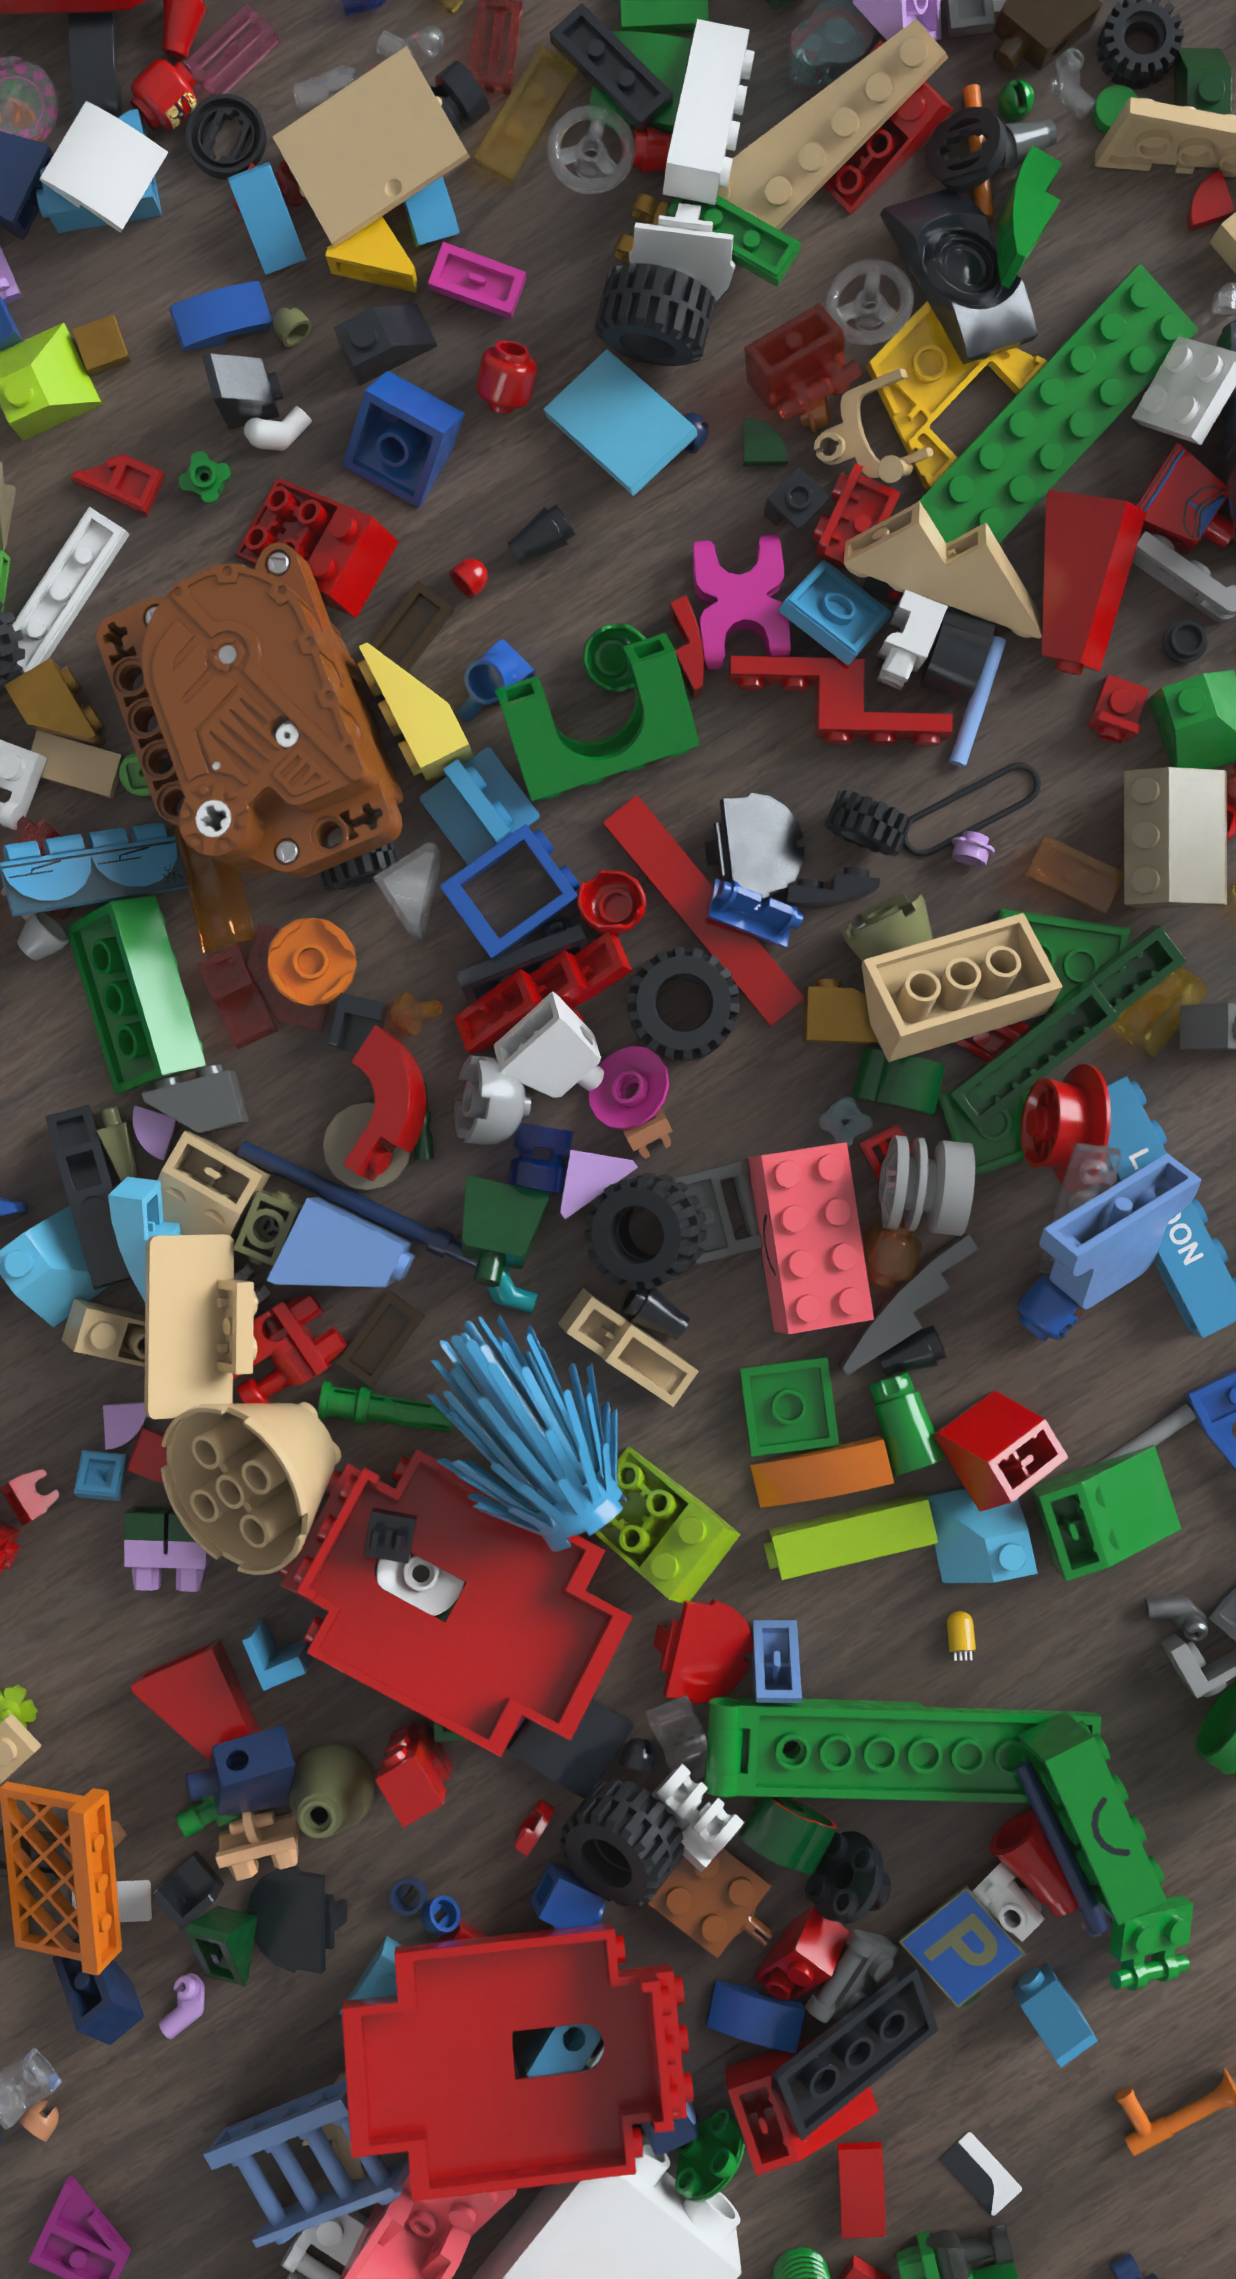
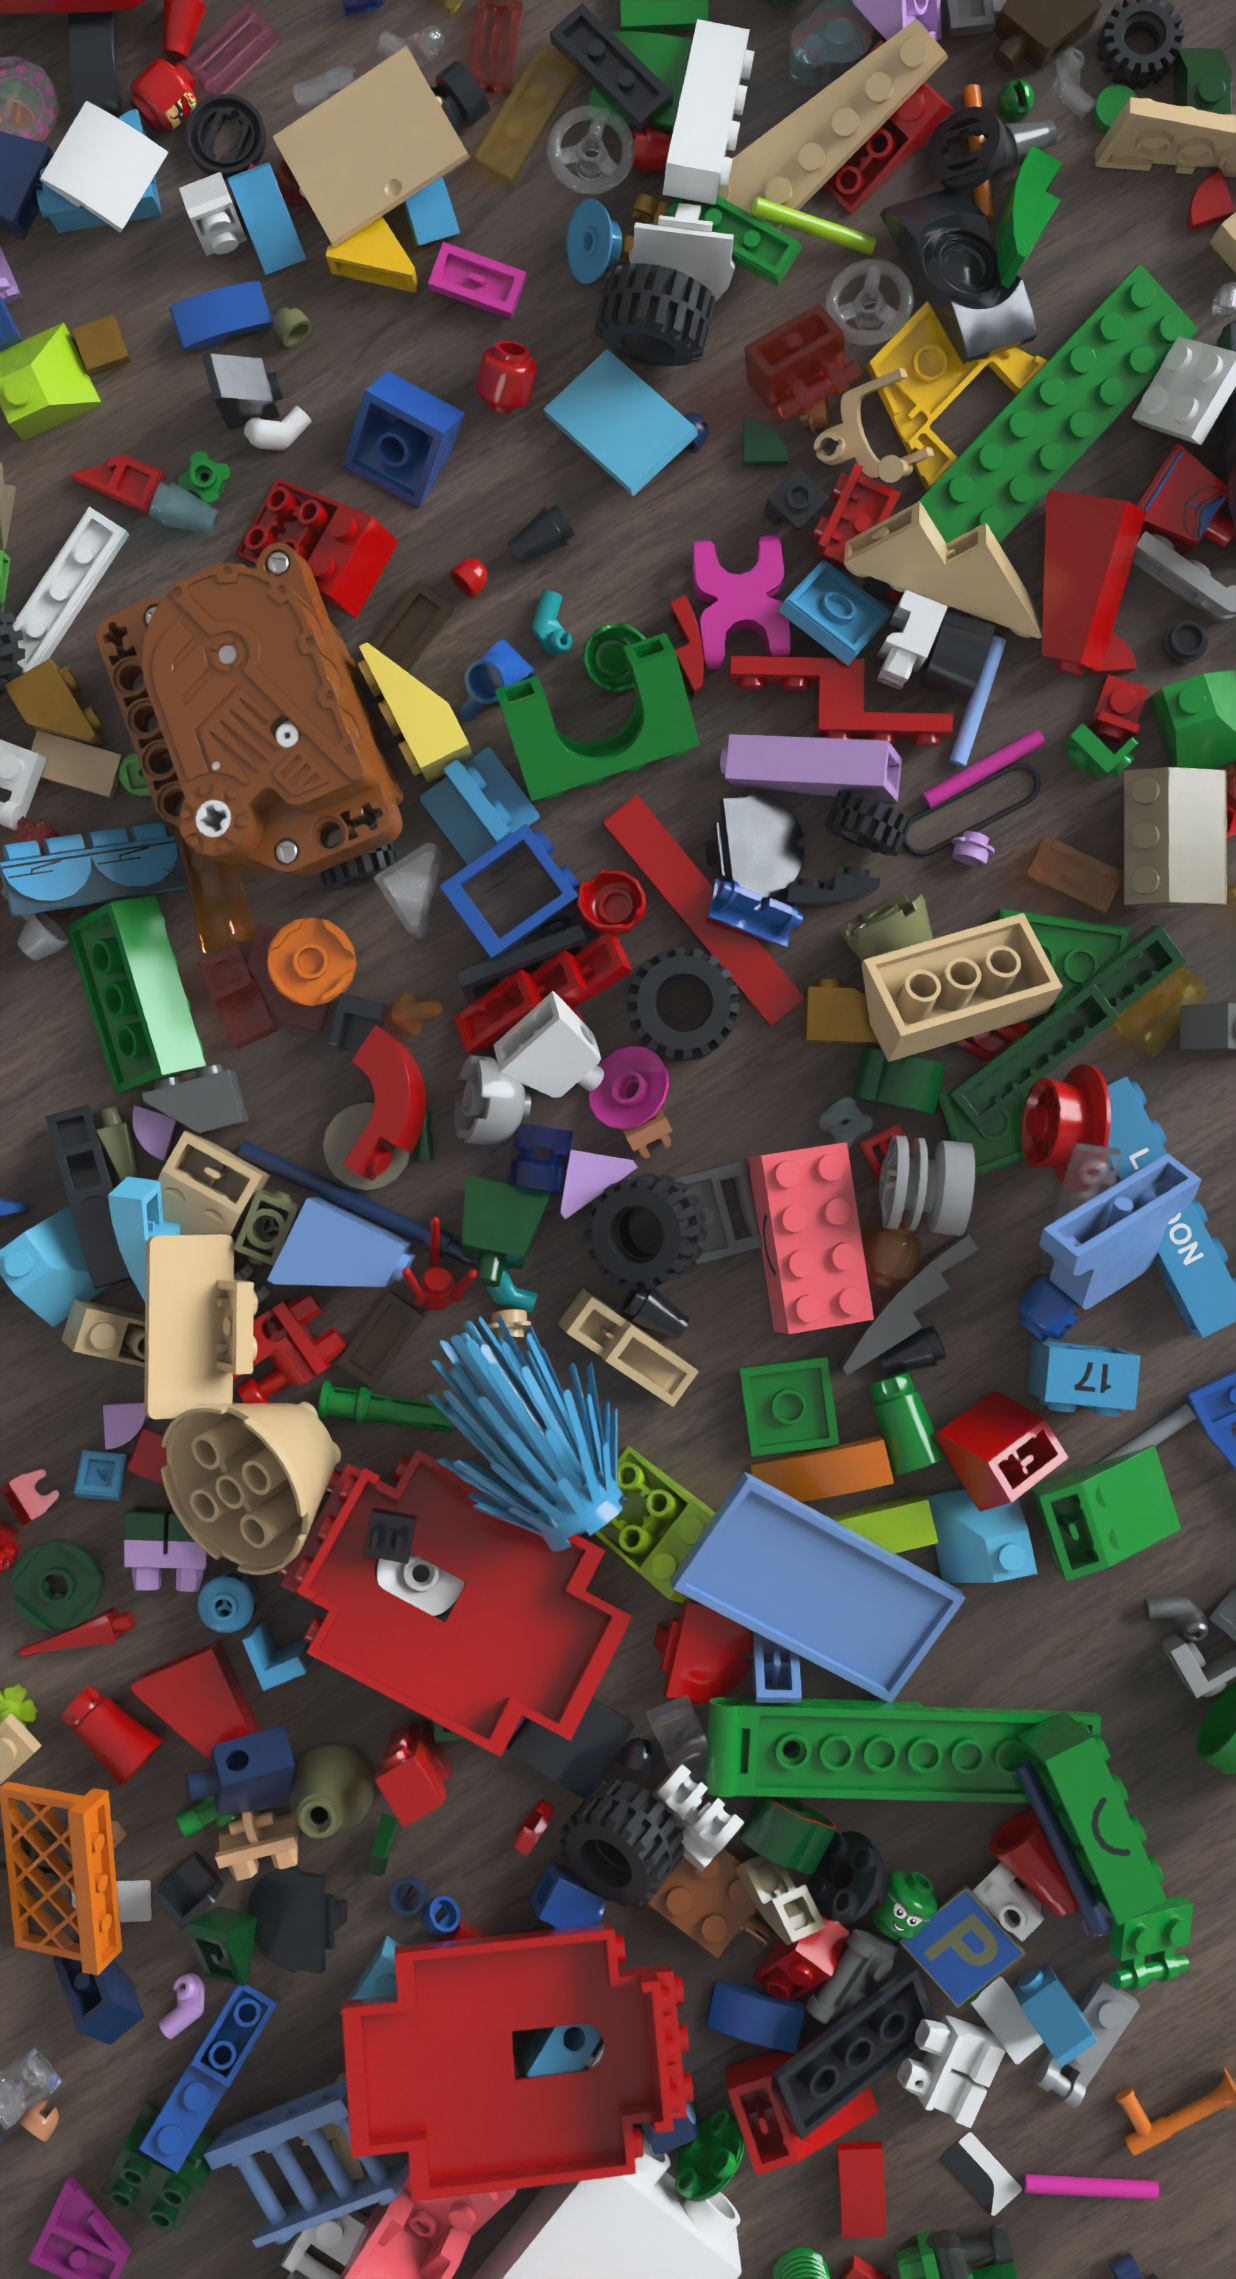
(32, 1587): none -> dark green plate
(95, 1631): none -> red piece
(111, 1734): none -> red plant
(151, 2187): none -> dark green bracket
(182, 510): none -> clear light blue cone
(207, 2076): none -> blue slope
(213, 214): none -> white slope
(233, 1588): none -> dark azure head
(382, 1845): none -> dark green tile
(383, 339): black slope -> none
(436, 1284): none -> red plant
(515, 1321): none -> tan plate
(546, 626): none -> teal arm
(592, 241): none -> dark azure piece
(784, 1907): none -> dark tan slope
(812, 225): none -> lime bar
(813, 765): none -> lavender slope
(817, 1588): none -> medium blue tile
(906, 1906): none -> green head
(955, 2067): none -> white hips
(961, 1634): yellow piece -> none
(983, 768): none -> dark pink bar
(1007, 2020): none -> white sticker
(1083, 1375): none -> dark azure brick
(1089, 753): none -> green bracket
(1090, 2187): none -> dark pink bar
(1108, 2015): none -> light grey plate
(1117, 658): none -> red tile

